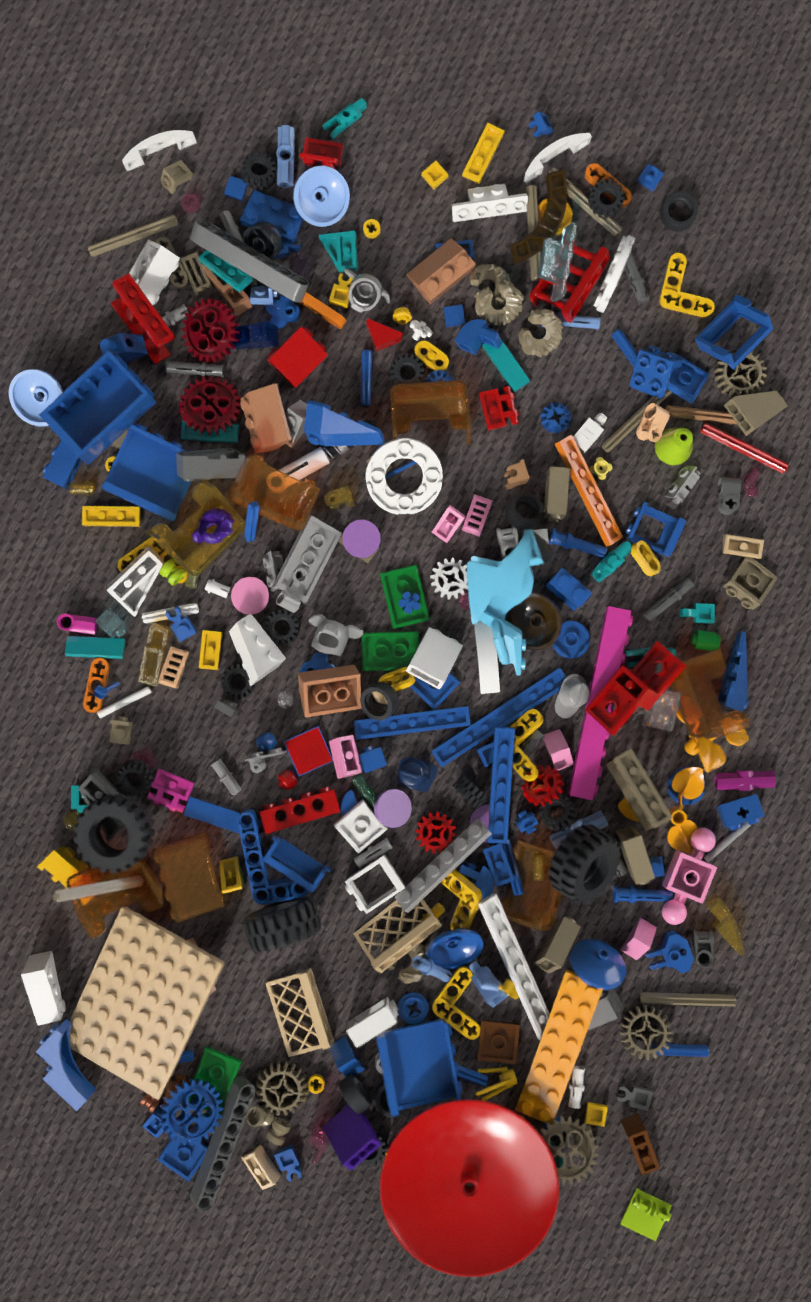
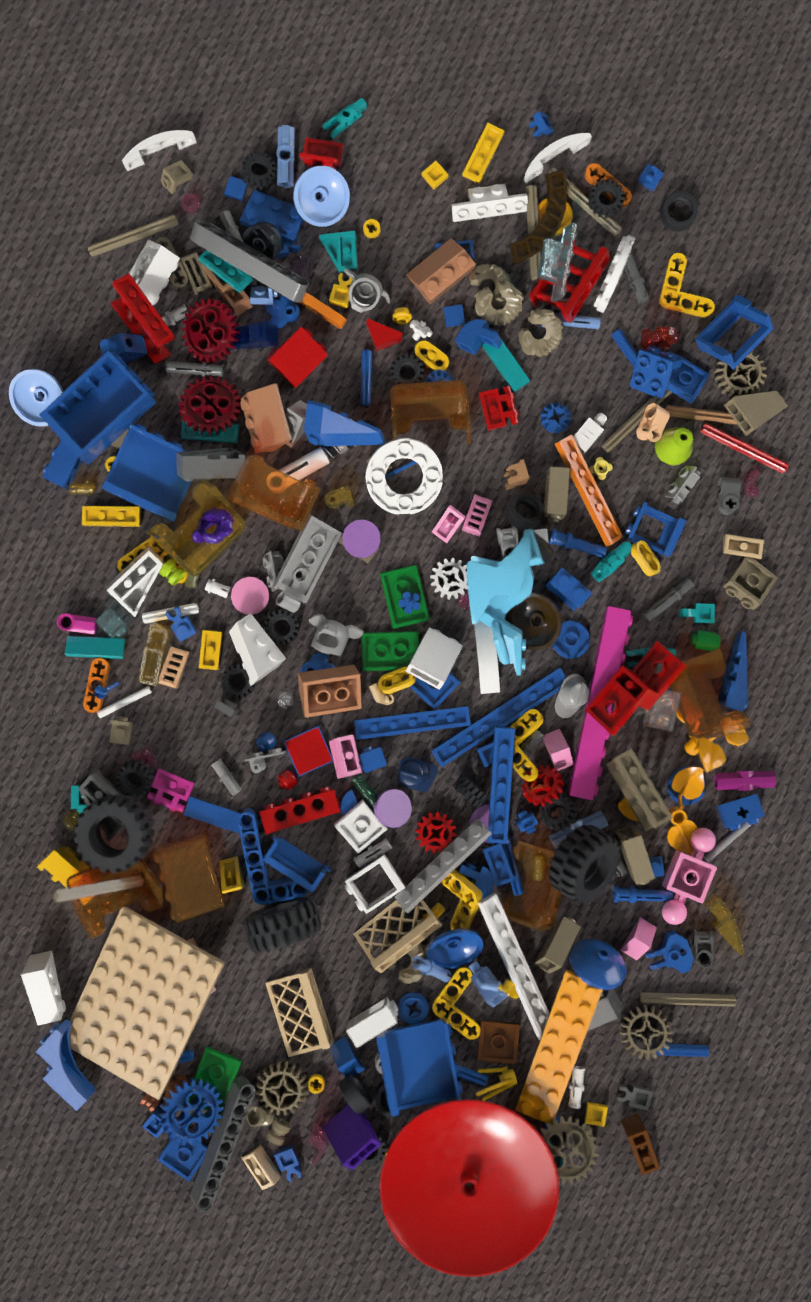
(252, 521): blue axle -> none
(370, 708): black tyre -> none
(646, 1214): lime hinge -> none
(662, 336): none -> clear red plate

